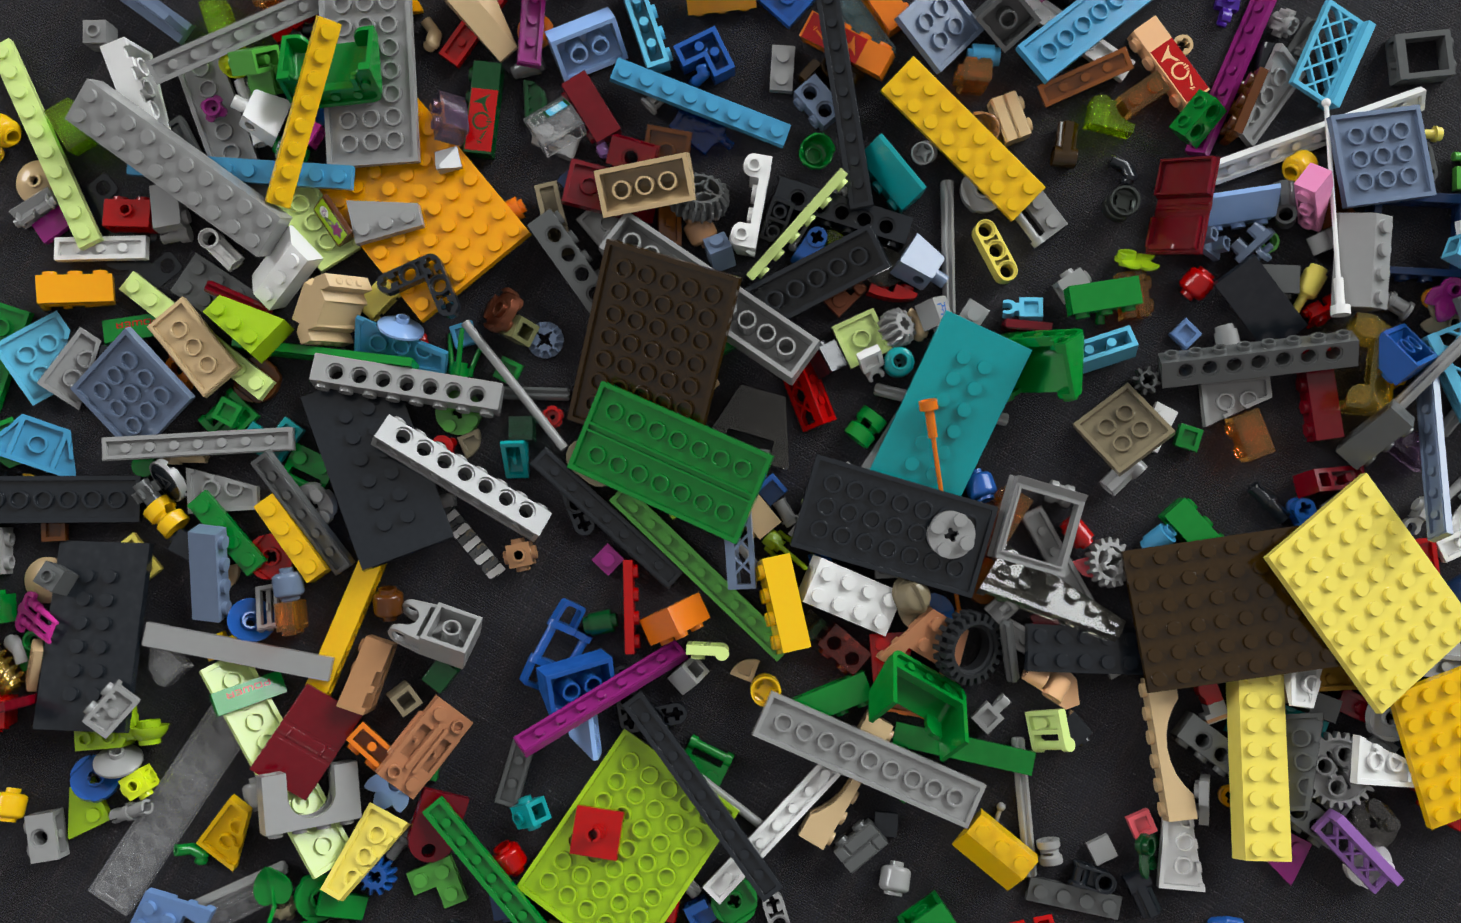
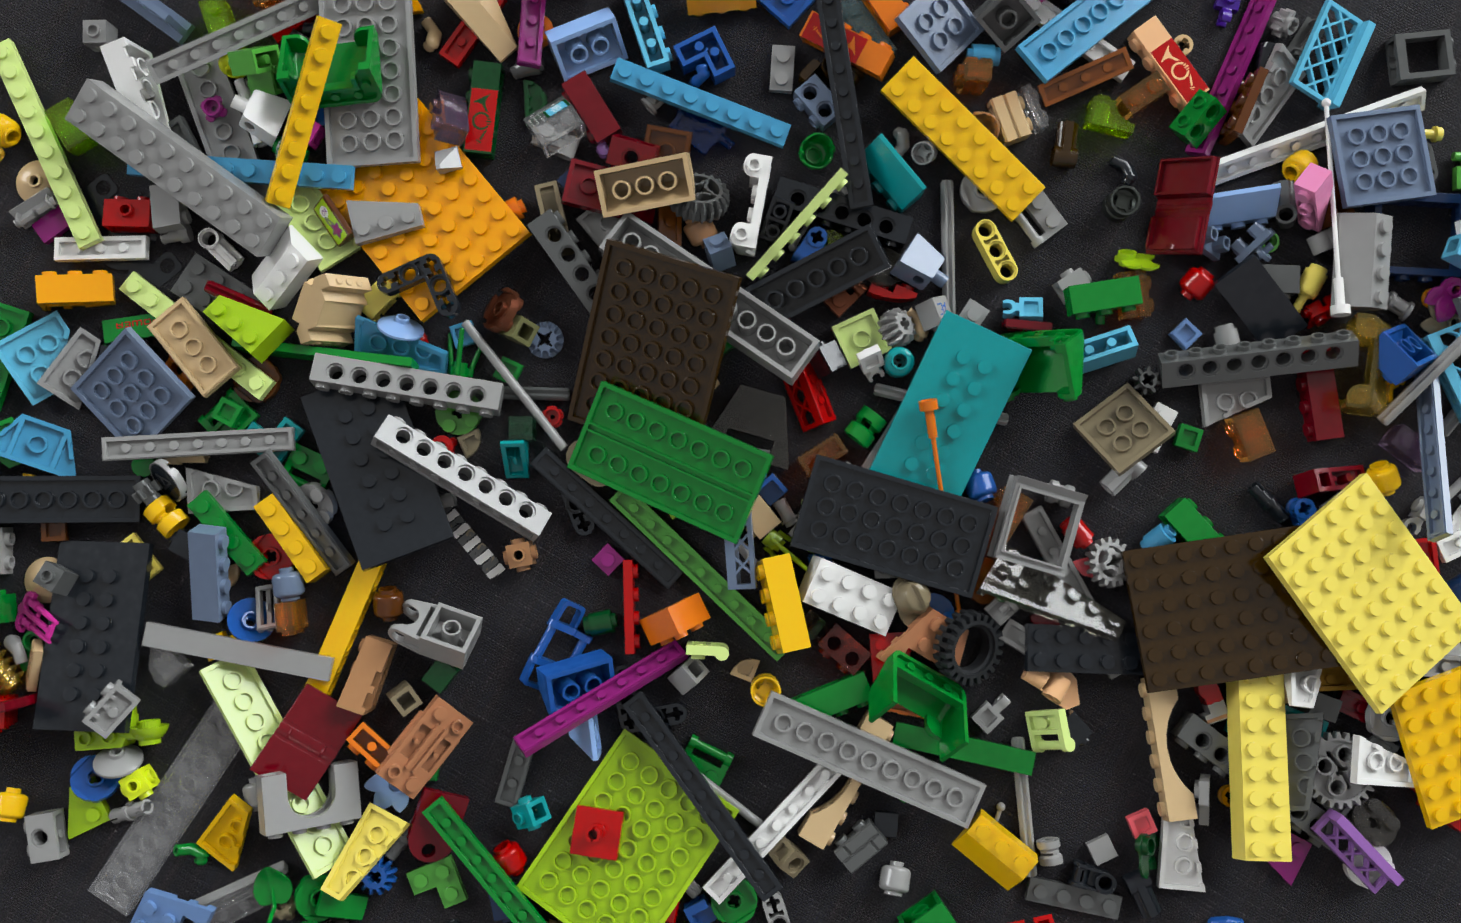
(247, 693): tile -> none
(788, 857): none -> dark tan brick
(830, 447): none -> clear orange brick
(902, 140): none -> light grey arm
(944, 546): light grey plate -> none
(1009, 651): dark grey axle -> none
(1033, 109): none -> clear plate
(1376, 435): dark grey brick -> none
(1385, 476): none -> yellow head

